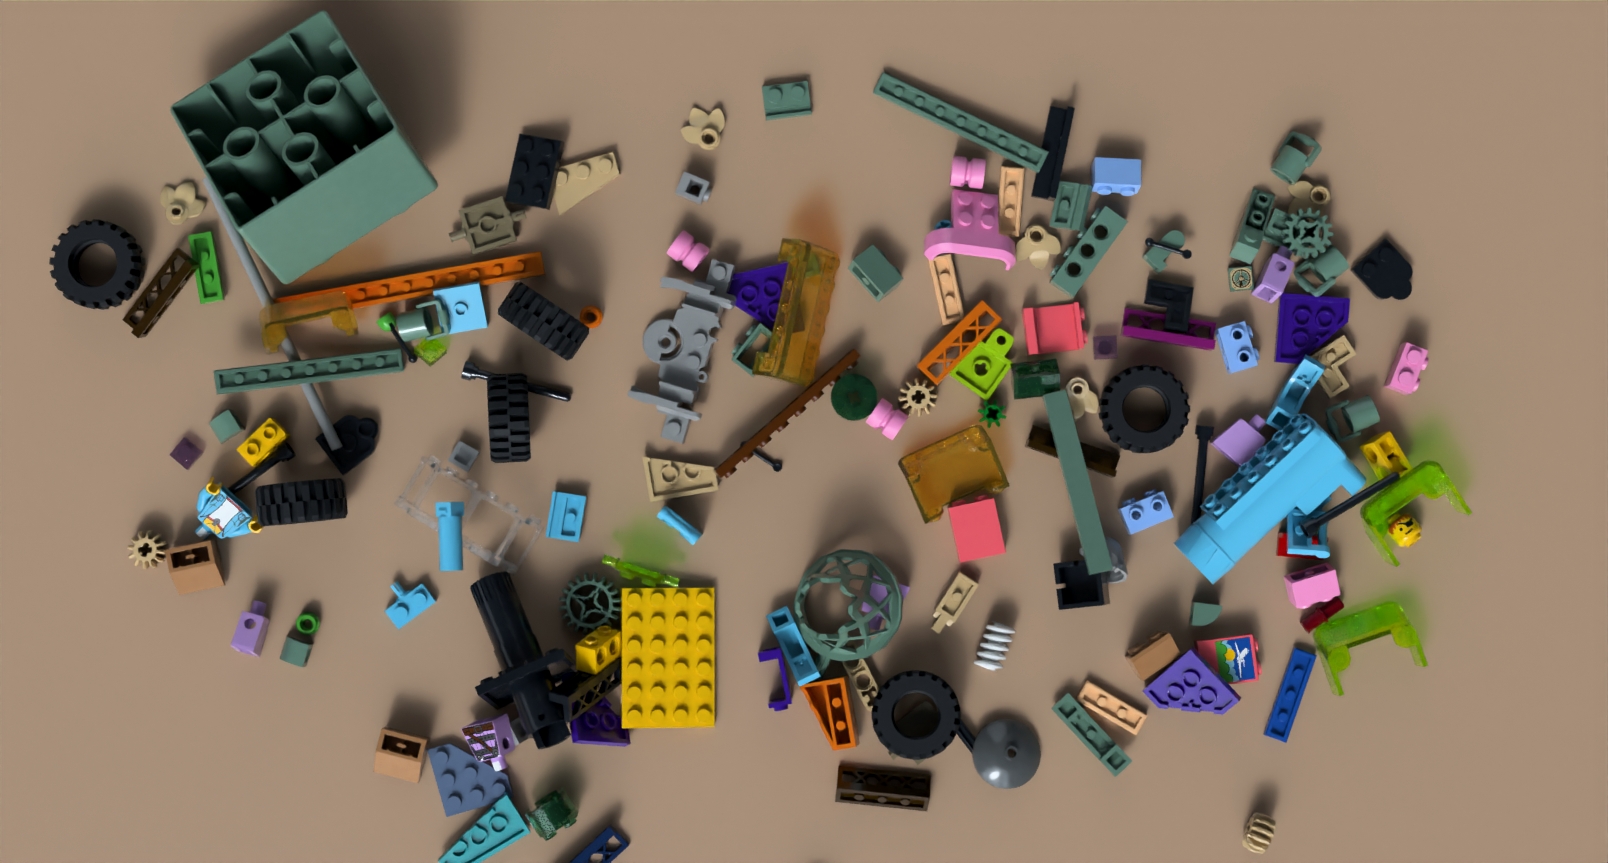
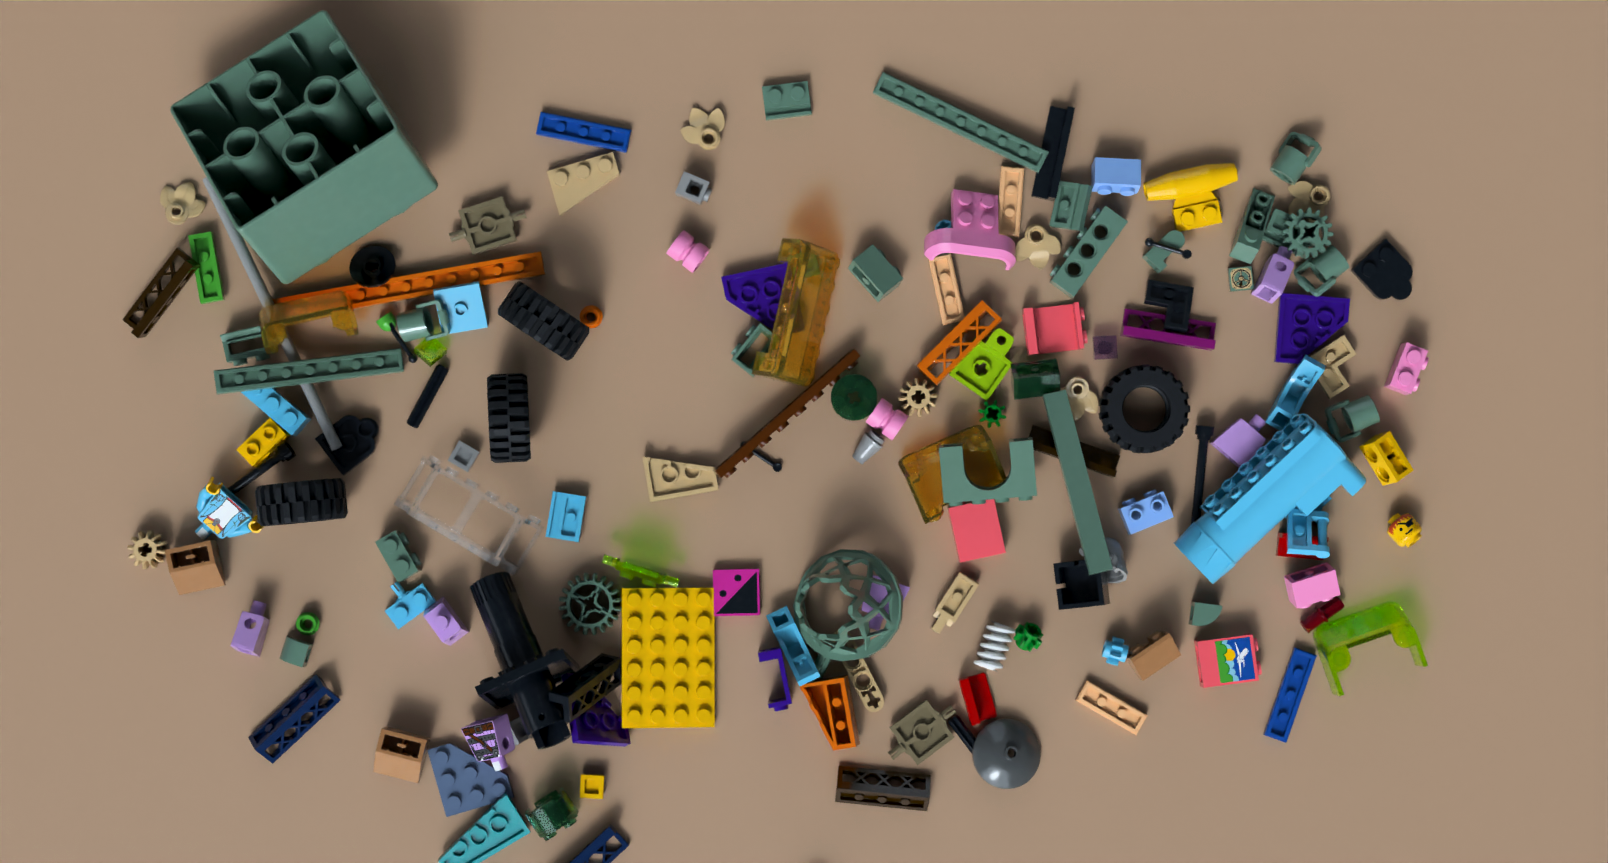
(67, 260): black tyre -> none
(186, 453): clear purple plate -> none
(226, 426): sand green brick -> none
(238, 336): none -> sand green window
(279, 409): none -> medium azure arch
(290, 715): none -> dark blue fence
(372, 258): none -> black dish
(398, 555): none -> sand green brick
(427, 396): none -> black axle
(445, 622): none -> lavender torso
(450, 535): medium azure piece -> none
(471, 371): black piece -> none
(534, 171): black plate -> none
(583, 132): none -> blue tile
(592, 786): none -> yellow plate
(598, 650): yellow brick -> none
(676, 521): medium azure plate -> none
(683, 370): light grey piece -> none
(736, 592): none -> tile
(868, 446): none -> light grey cone
(948, 714): black tyre -> none
(960, 488): none -> sand green arch
(967, 172): bright pink wheel -> none
(977, 698): none -> red panel
(1028, 636): none -> green gear
(1091, 734): sand green slope -> none
(1115, 651): none -> medium azure gear
(1191, 188): none -> yellow plate
(1192, 687): dark purple plate -> none
(1237, 347): light blue brick -> none
(1259, 833): tan gear -> none
(1312, 525): black piece -> none
(1425, 479): clear neon green windscreen -> none

